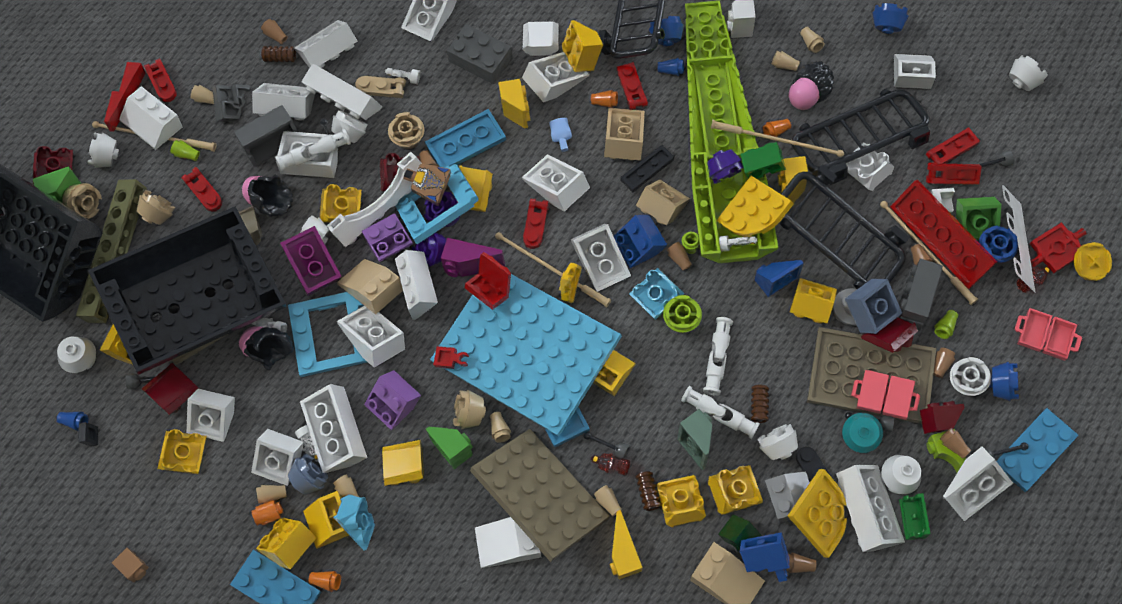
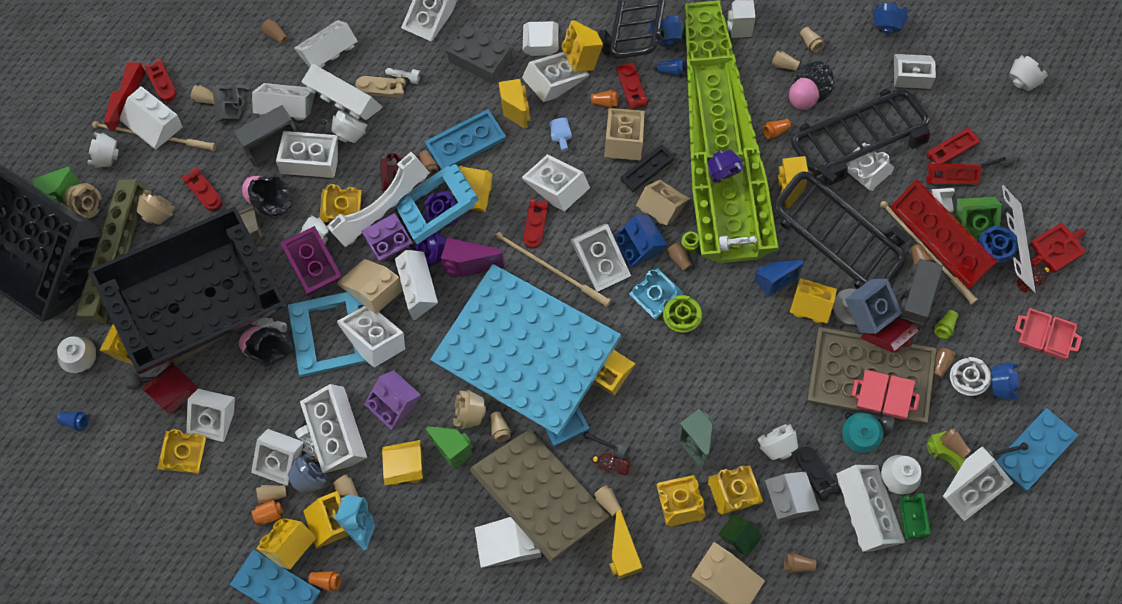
(49, 161): dark red slope -> none
(88, 434): black plate -> none
(130, 565): medium nougat brick -> none
(183, 150): lime cone -> none
(278, 54): reddish brown piece -> none
(324, 145): white piece -> none
(406, 130): tan cone -> none
(429, 182): torso -> none
(447, 357): red plate -> none
(491, 282): red bracket -> none
(569, 282): yellow plate -> none
(648, 490): reddish brown piece -> none
(708, 405): white piece -> none
(719, 345): white piece -> none
(738, 130): tan piece -> none
(754, 209): yellow plate -> none
(760, 403): reddish brown piece -> none
(763, 160): green brick -> none
(766, 553): blue hinge -> none
(821, 513): yellow plate -> none
(940, 418): dark red slope -> none
(1092, 261): yellow tile -> none

